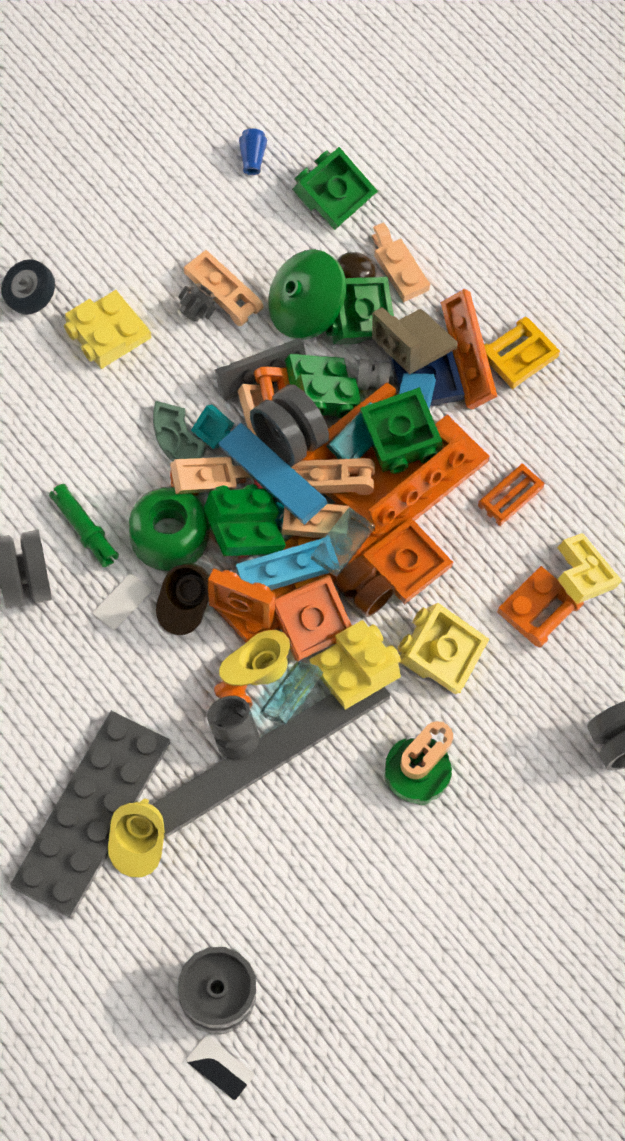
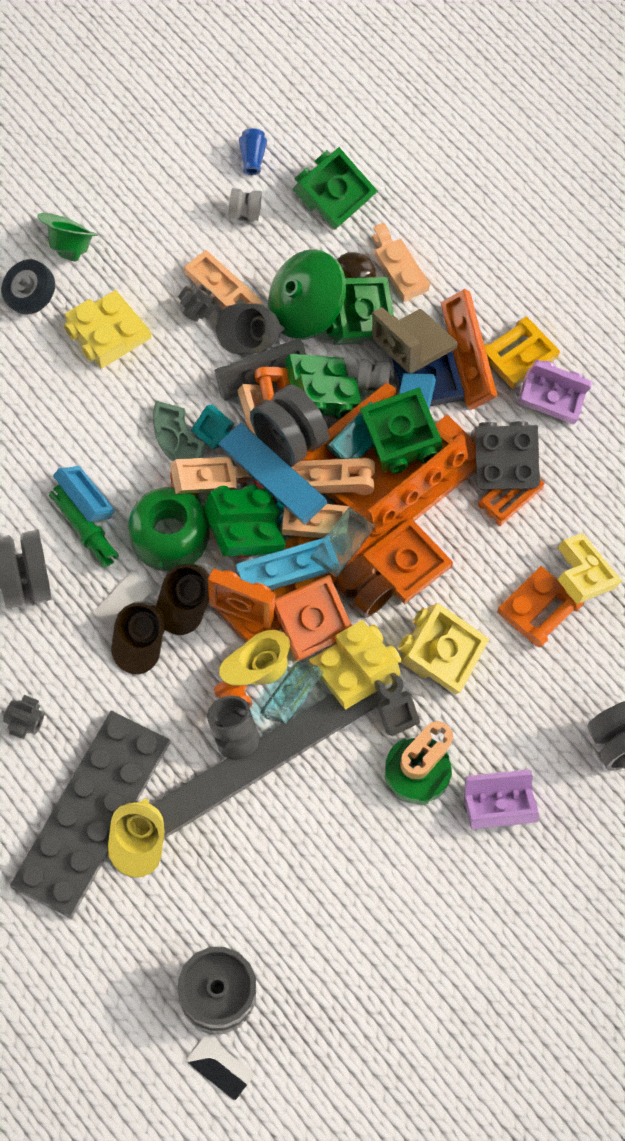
(23, 716): none -> dark grey gear
(66, 236): none -> green piece
(84, 493): none -> dark azure tile
(138, 637): none -> dark brown cap
(245, 204): none -> light grey wheel
(247, 328): none -> dark grey piece
(398, 708): none -> dark grey plate
(500, 799): none -> lavender bracket
(506, 456): none -> dark grey bracket
(554, 391): none -> lavender bracket

